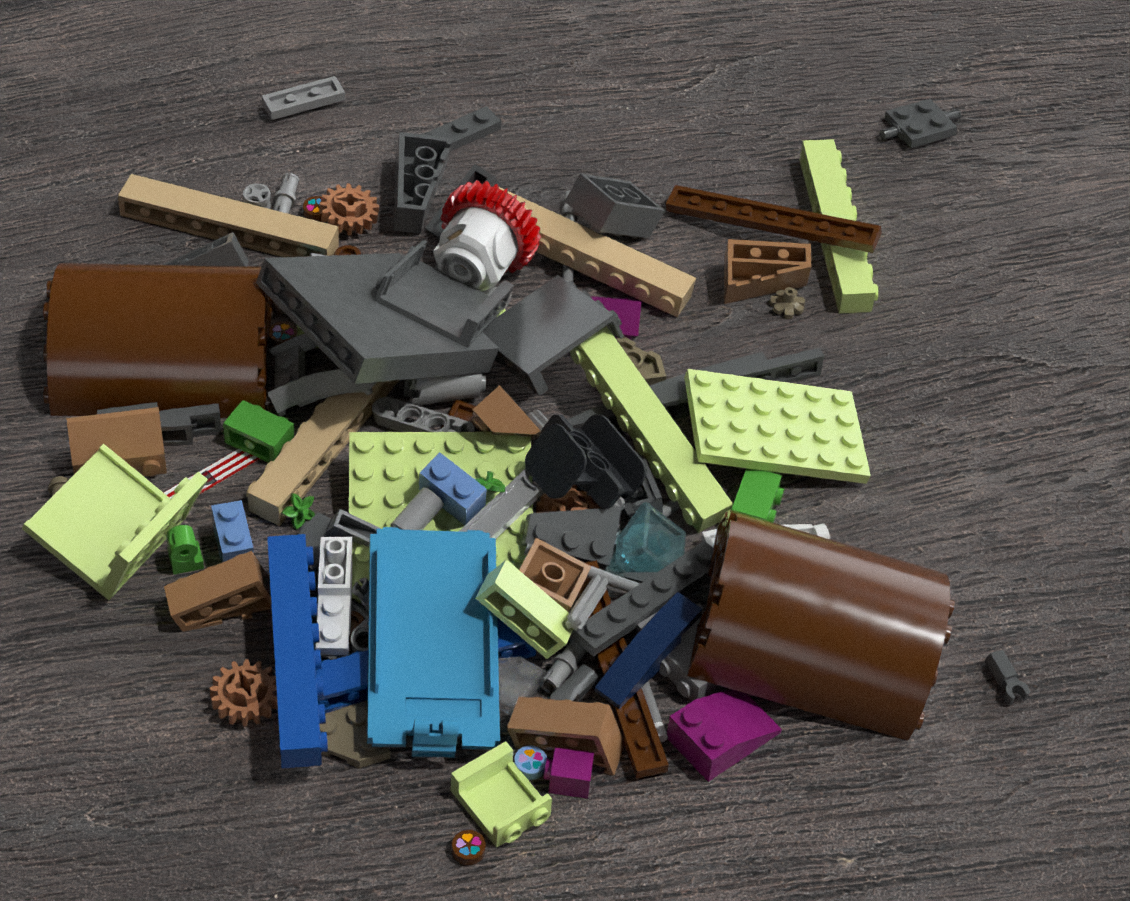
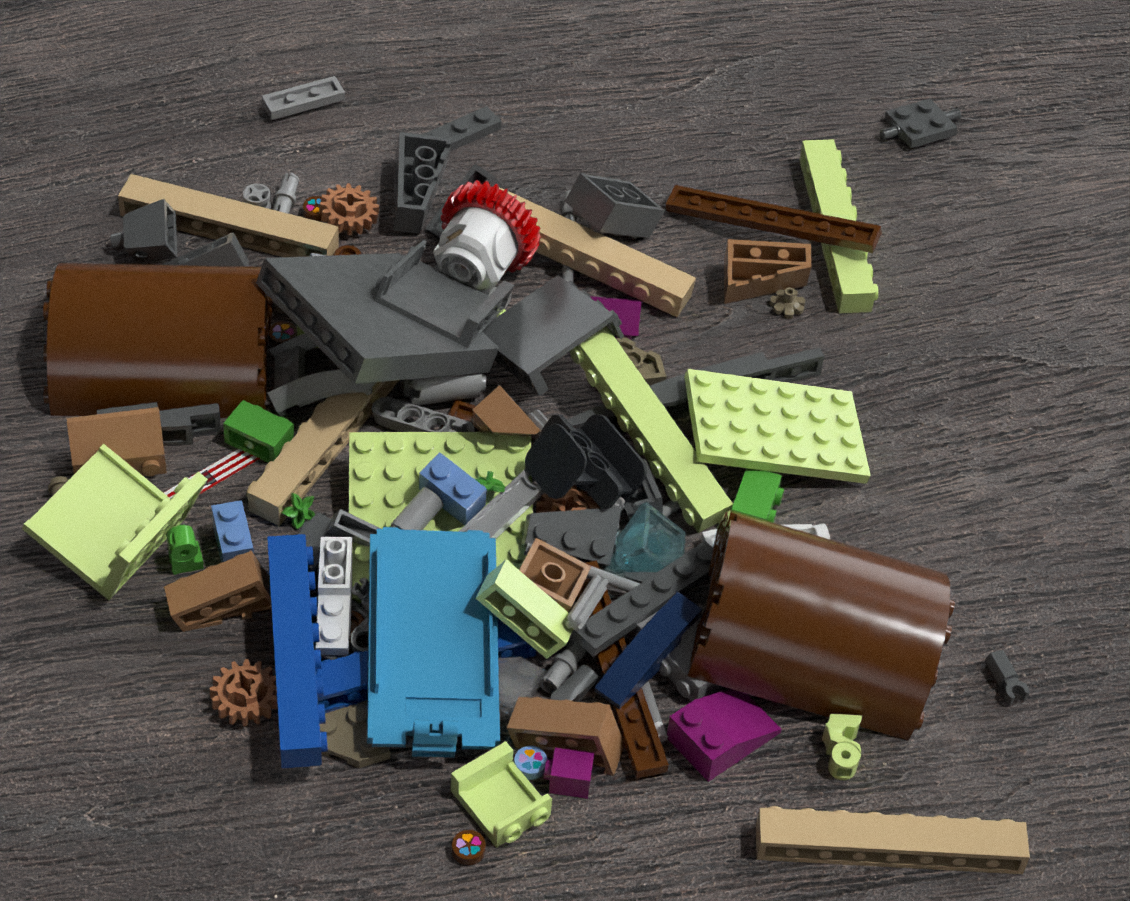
(148, 233): none -> dark grey torso
(839, 743): none -> yellowish green leg
(892, 840): none -> tan brick

